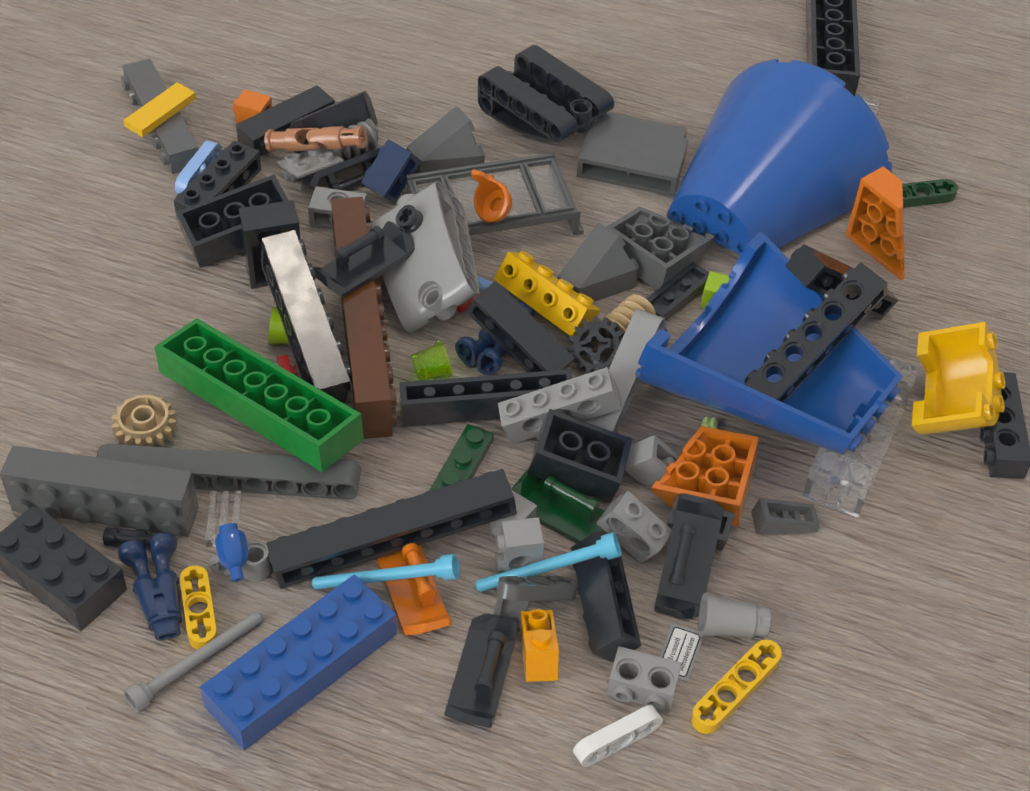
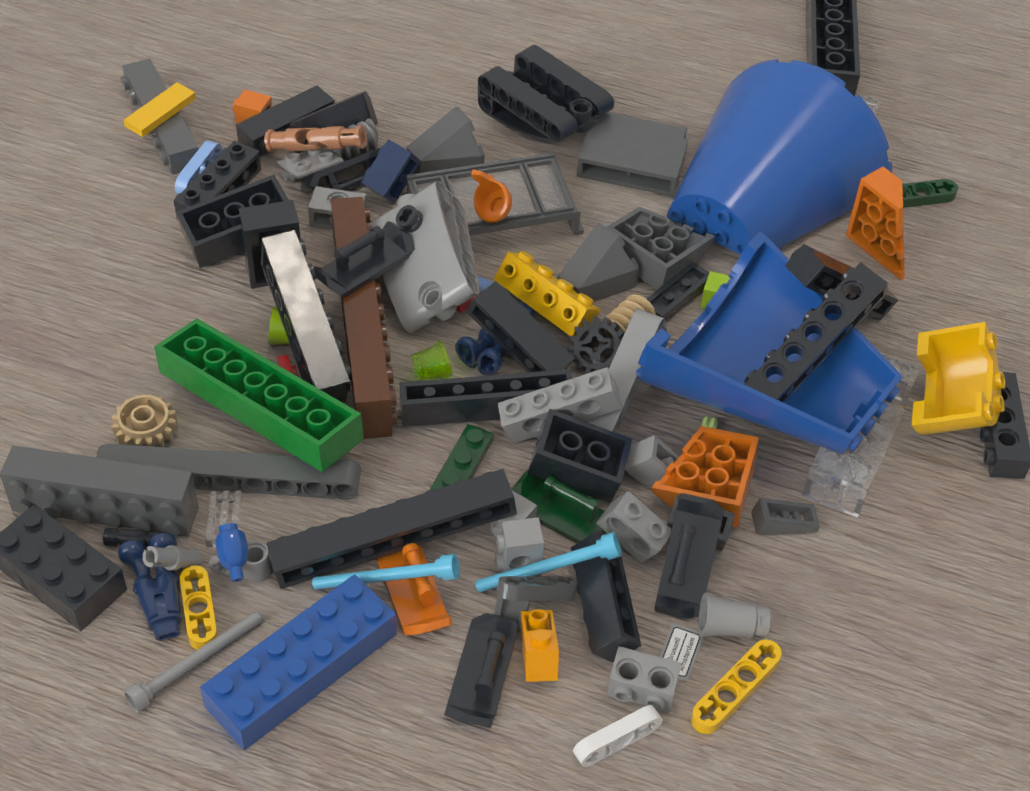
(171, 557): none -> light grey pin

